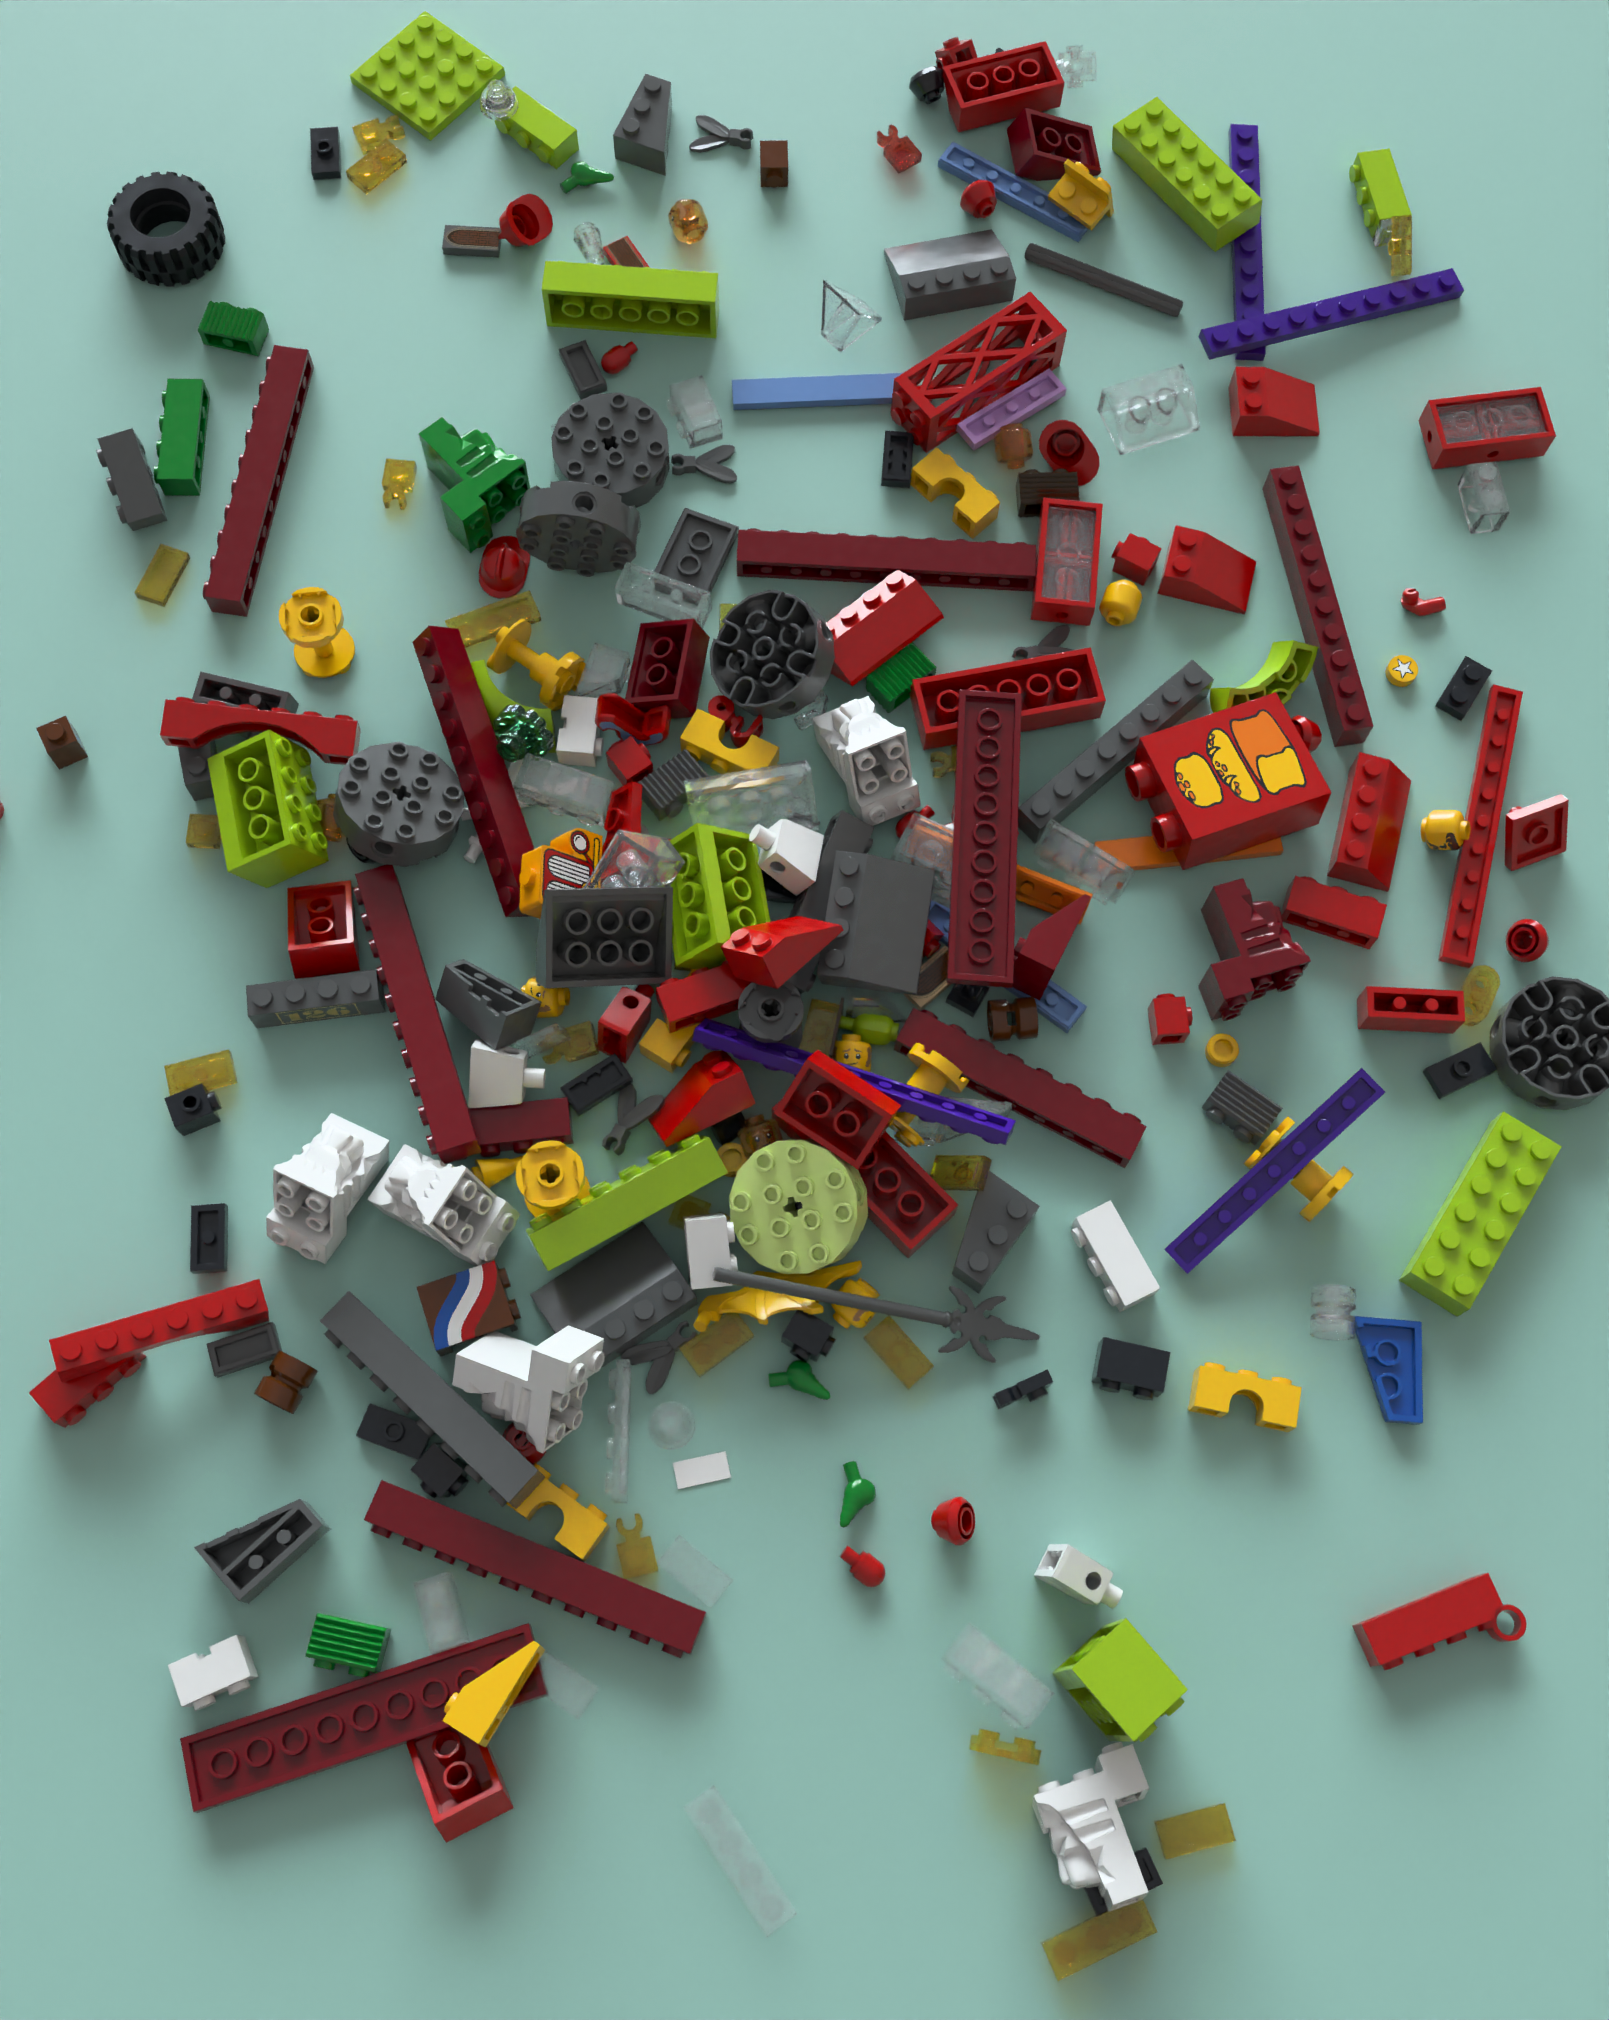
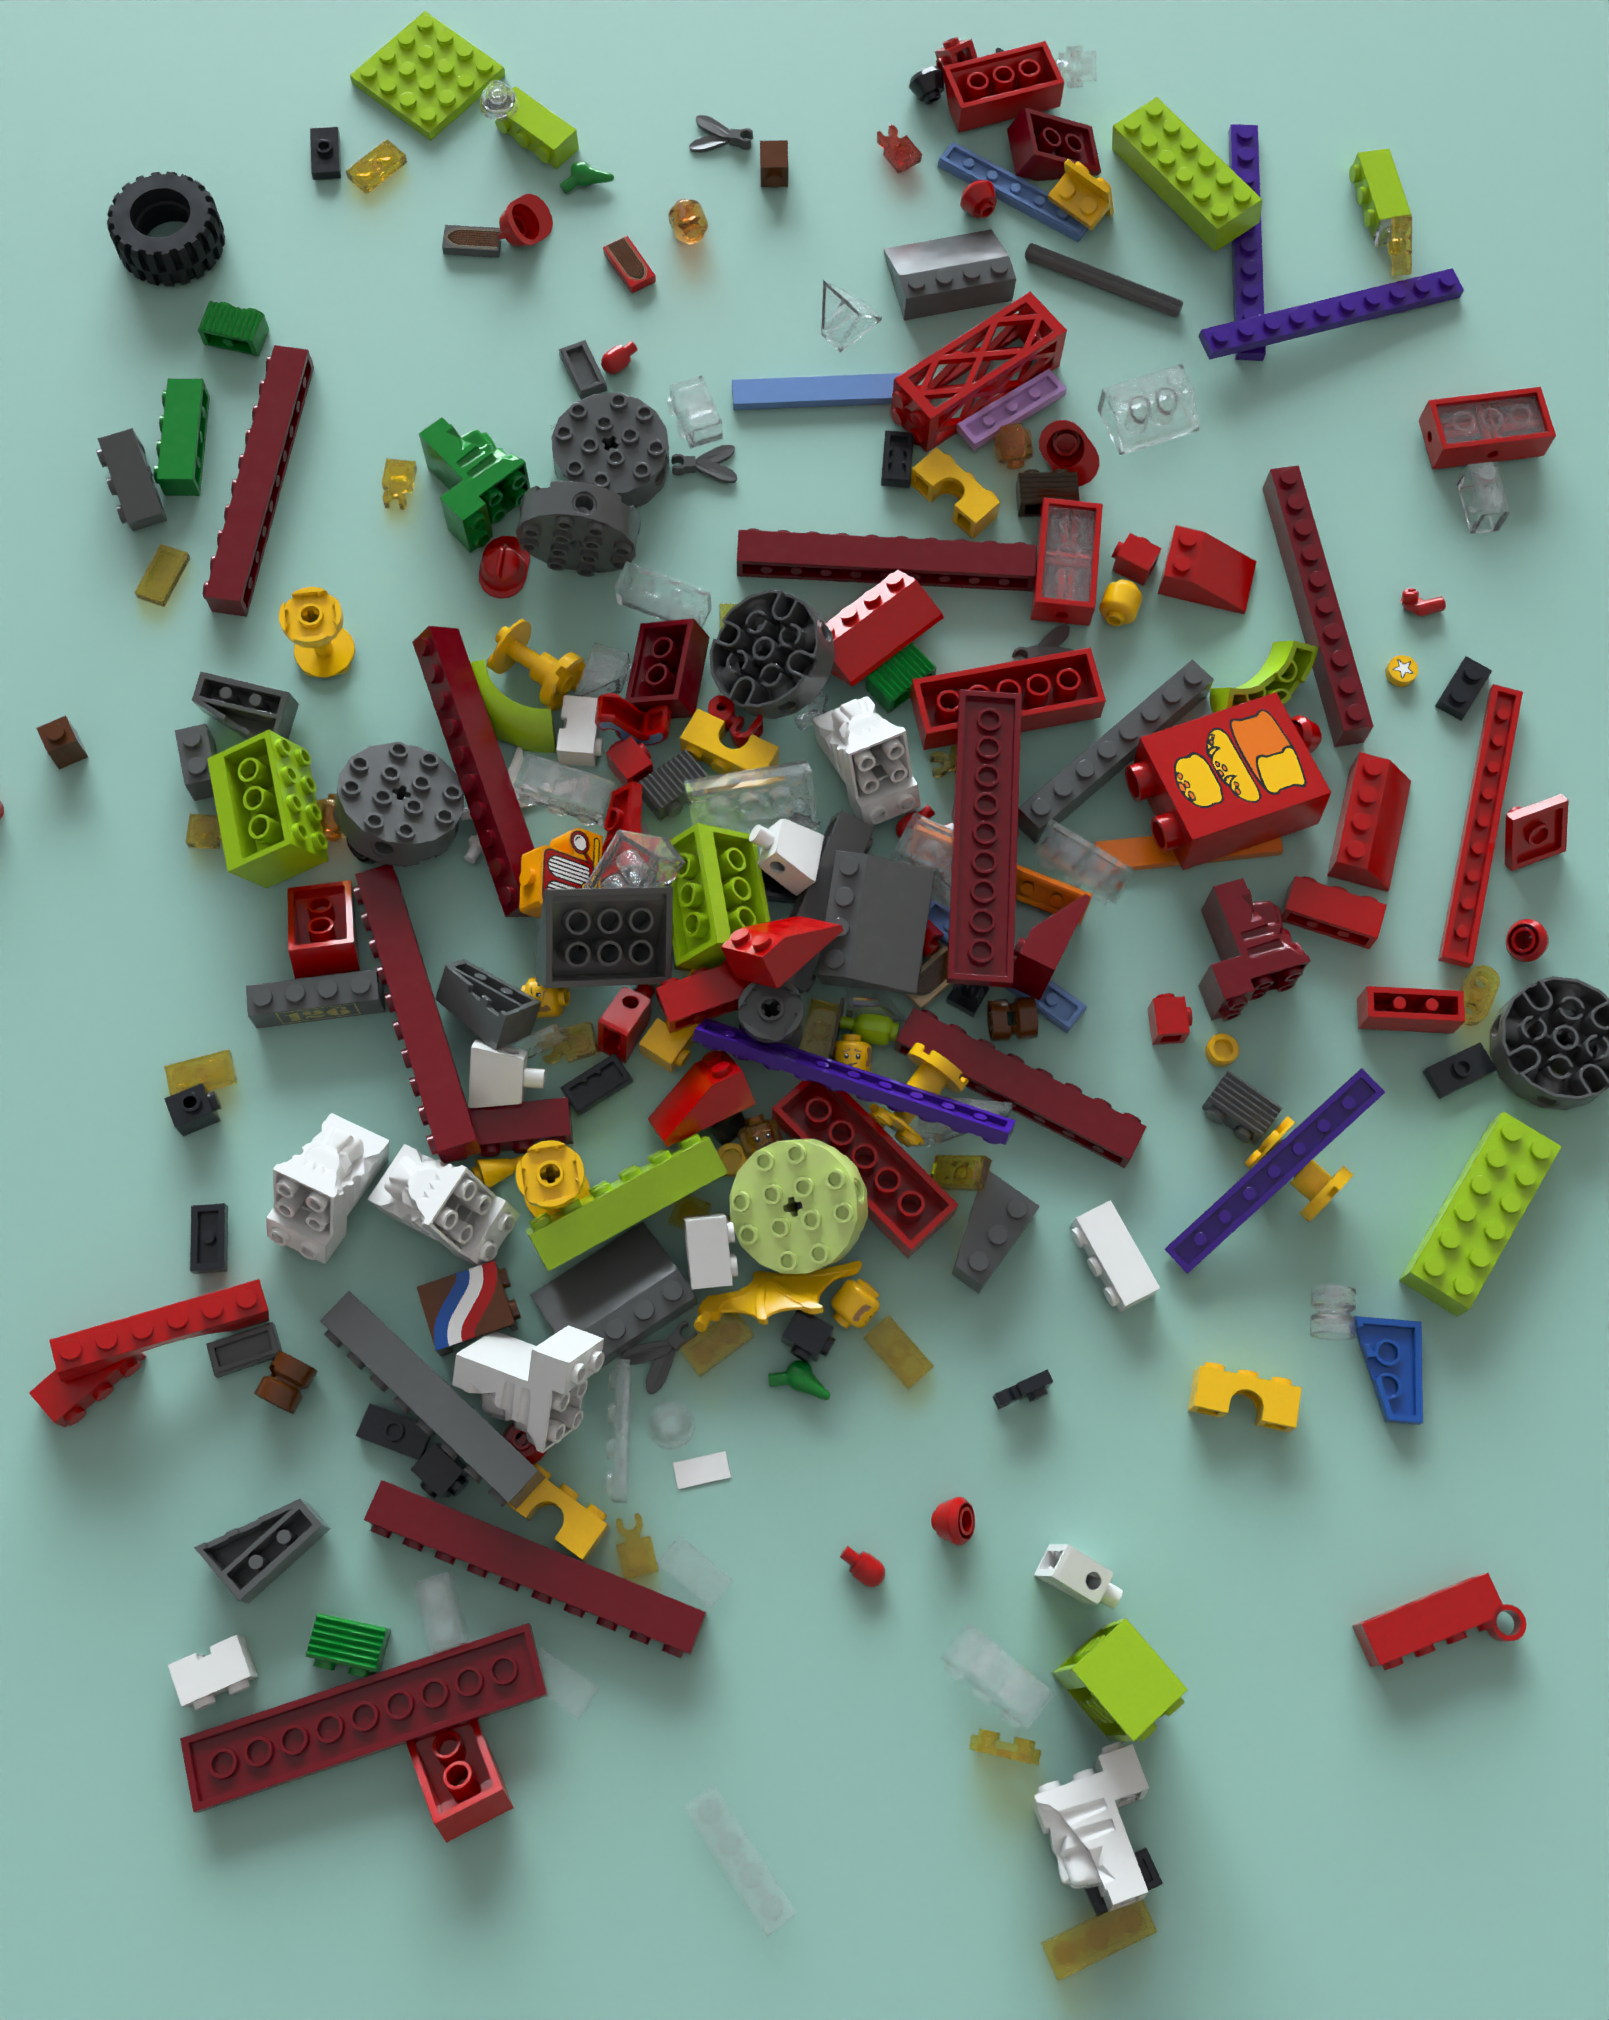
(196, 724): red arch -> none
(373, 133): clear yellow plate -> none
(488, 620): clear yellow plate -> none
(488, 1698): yellow slope -> none
(521, 733): clear green plant -> none
(589, 242): clear cone -> none
(630, 1116): dark grey piece -> none
(631, 299): lime brick -> none
(645, 126): dark grey wedge -> none
(697, 549): dark grey tile -> none
(837, 1109): red brick -> none
(857, 1494): green animal -> none
(970, 1323): dark grey piece -> none
(1130, 1368): black brick -> none
(1194, 1831): clear yellow tile -> none
(1271, 404): red slope -> none
(1445, 830): yellow head -> none

